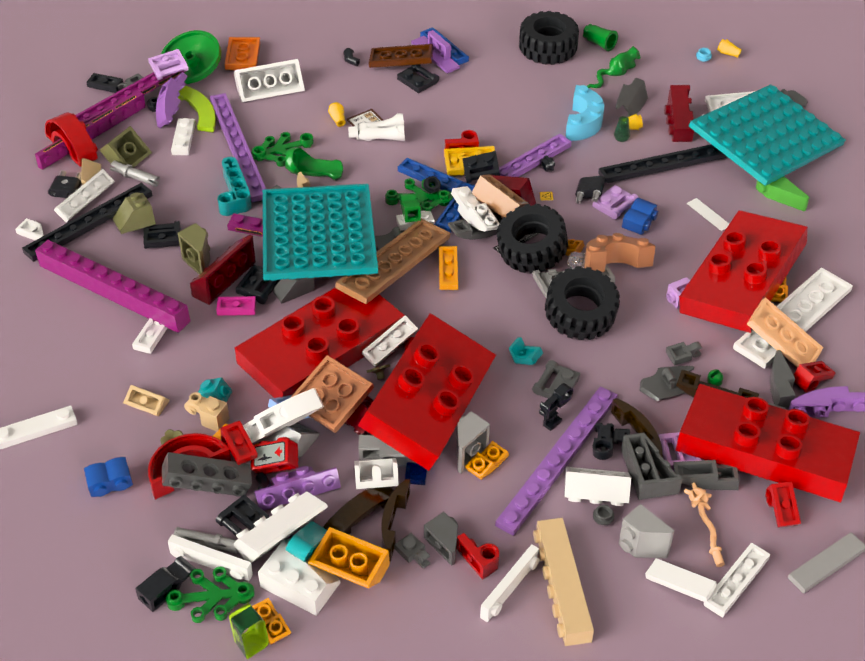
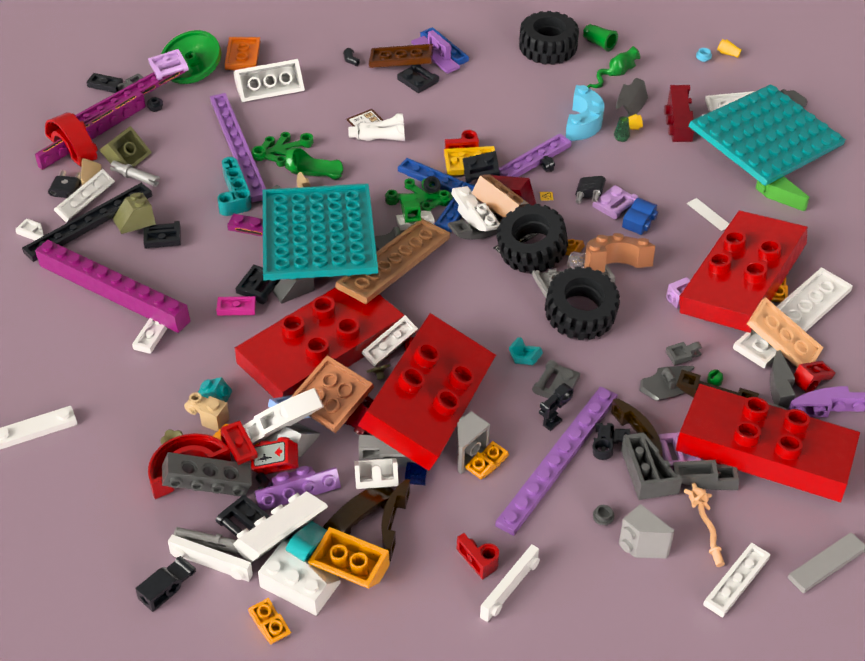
(108, 477): blue brick -> none
(145, 400): tan slope -> none
(168, 100): medium lavender slope -> none
(183, 136): white plate -> none
(195, 247): olive slope -> none
(203, 107): lime tile -> none
(212, 595): green plant -> none
(224, 271): dark red slope -> none
(255, 637): piece -> none
(336, 111): yellow cone -> none
(412, 548): dark grey plate -> none
(442, 536): dark grey slope -> none
(448, 268): light orange plate -> none
(564, 582): tan brick -> none
(597, 485): white slope -> none
(660, 163): black plate -> none
(681, 580): white tile -> none
(783, 500): red plate -> none

